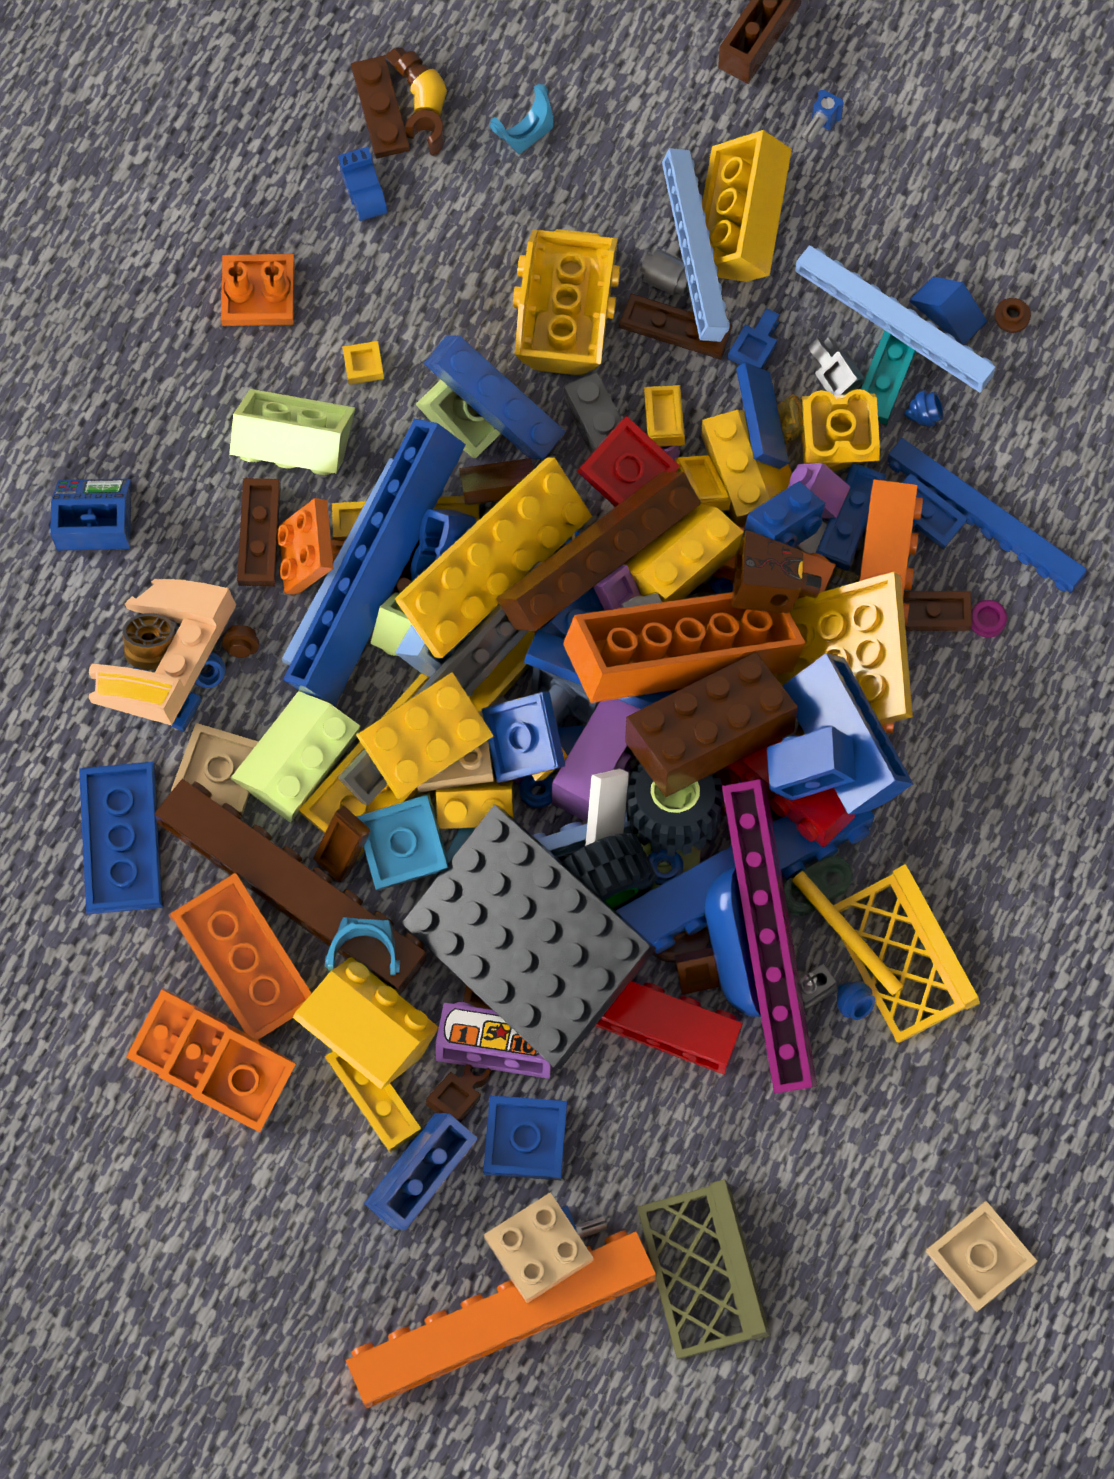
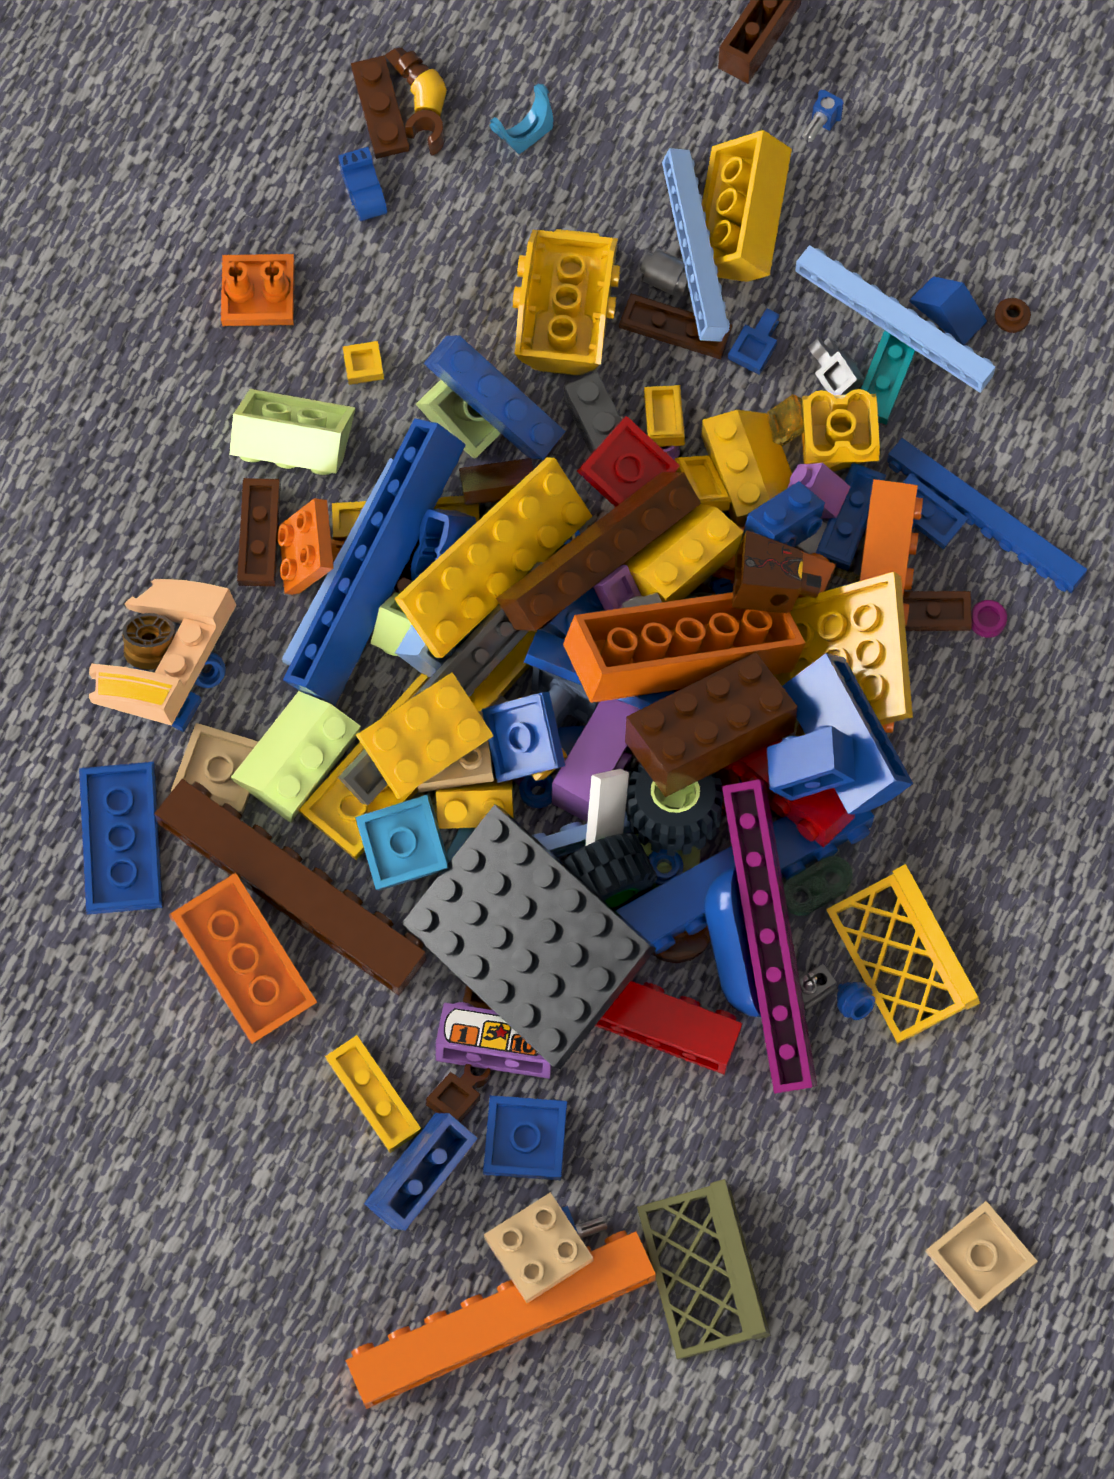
(91, 514): blue slope -> none
(211, 1060): orange slope -> none
(240, 641): reddish brown plate -> none
(342, 844): reddish brown tile -> none
(356, 927): dark azure helmet -> none
(366, 1023): yellow slope -> none
(696, 970): reddish brown plate -> none
(762, 415): blue tile -> none
(847, 933): yellow bar -> none
(925, 409): blue plate -> none

